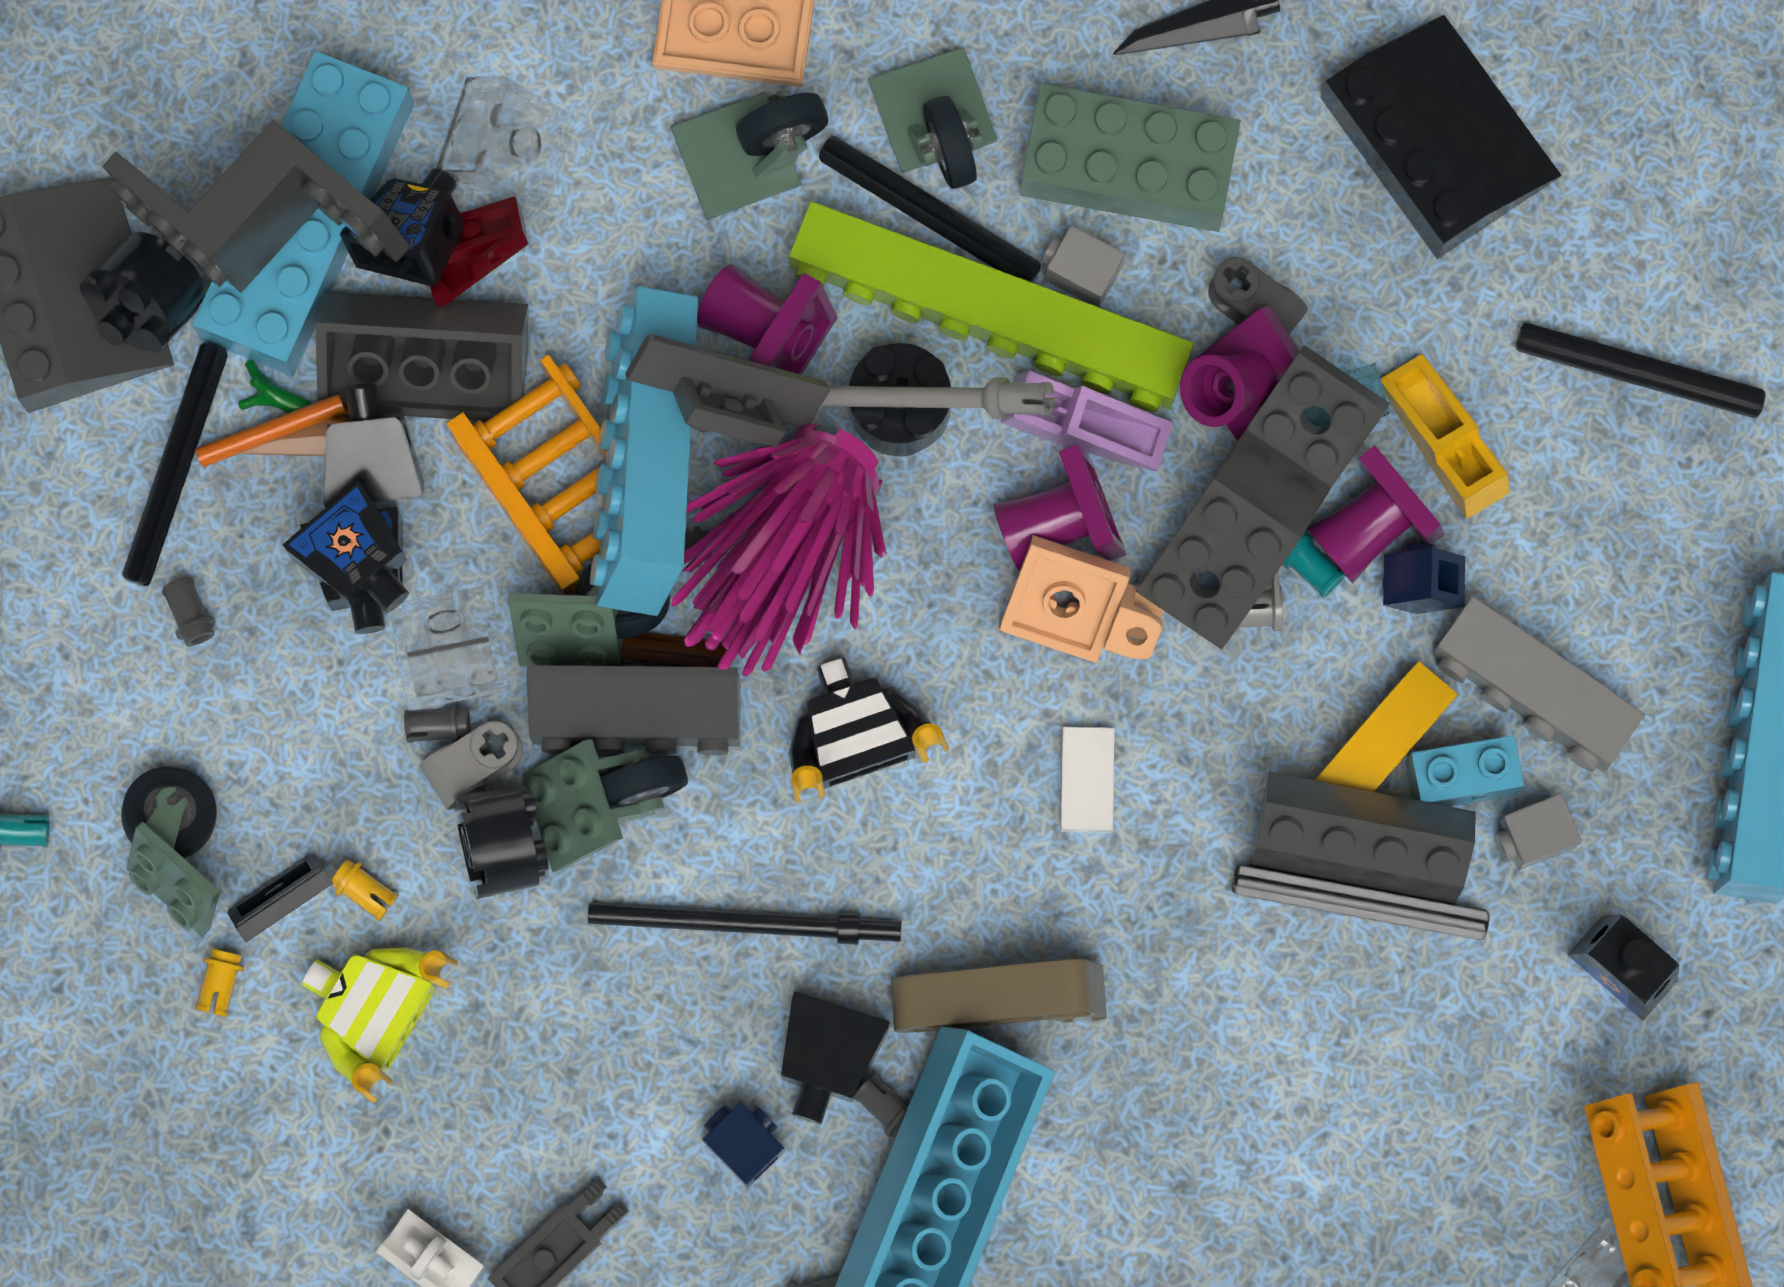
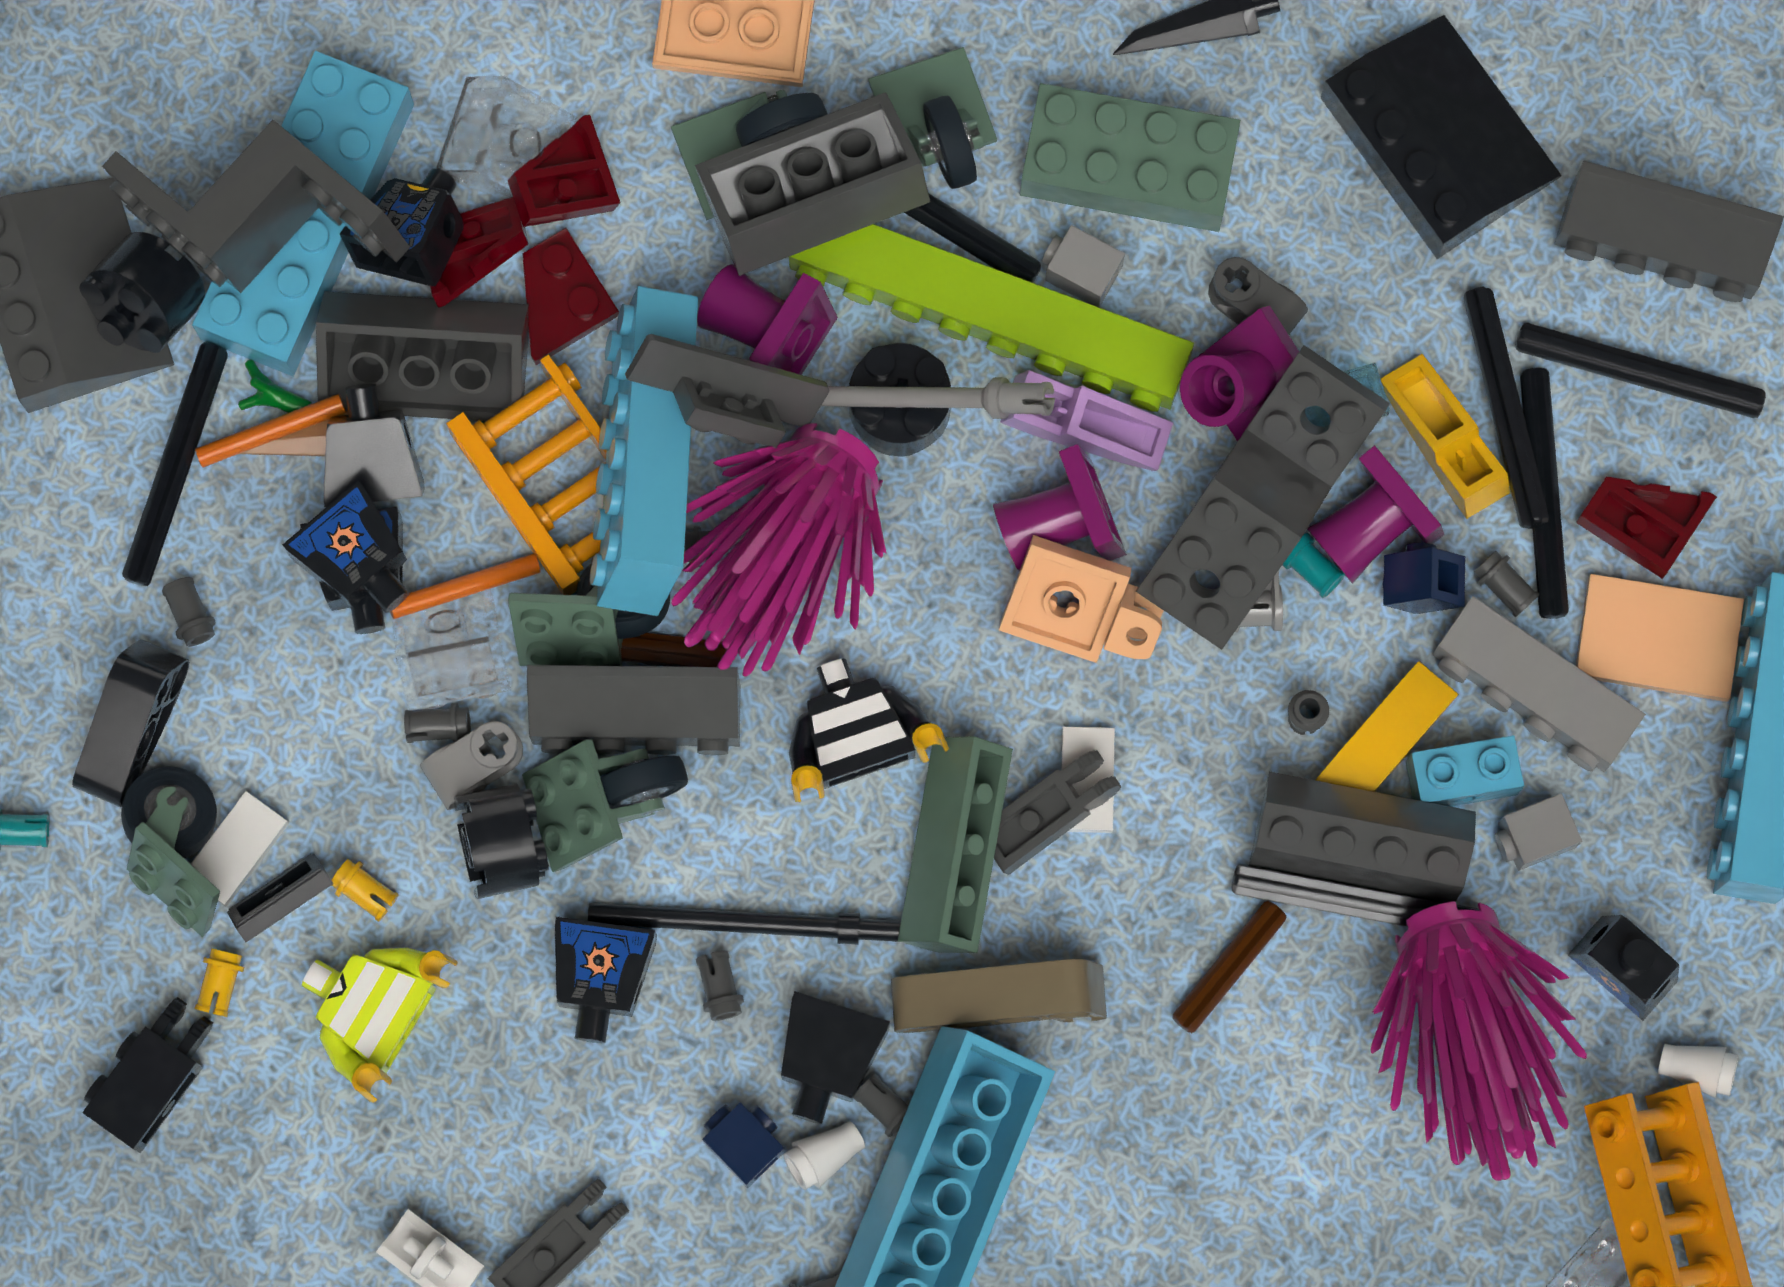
(129, 720): none -> black beam
(147, 1079): none -> black hinge
(239, 845): none -> white tile
(467, 585): none -> orange bar
(562, 296): none -> dark red wing
(565, 179): none -> dark red wing
(600, 971): none -> torso
(719, 986): none -> dark grey pin
(813, 183): none -> dark grey slope
(823, 1154): none -> white cone
(955, 845): none -> sand green brick
(1049, 811): none -> dark grey hinge
(1229, 966): none -> reddish brown axle
(1313, 701): none -> dark grey pin
(1482, 1032): none -> dark pink plant
(1506, 408): none -> black axle
(1506, 583): none -> dark grey pin
(1549, 537): none -> black axle
(1645, 520): none -> dark red wing
(1659, 637): none -> light nougat tile
(1667, 232): none -> dark grey slope
(1702, 1064): none -> white cone

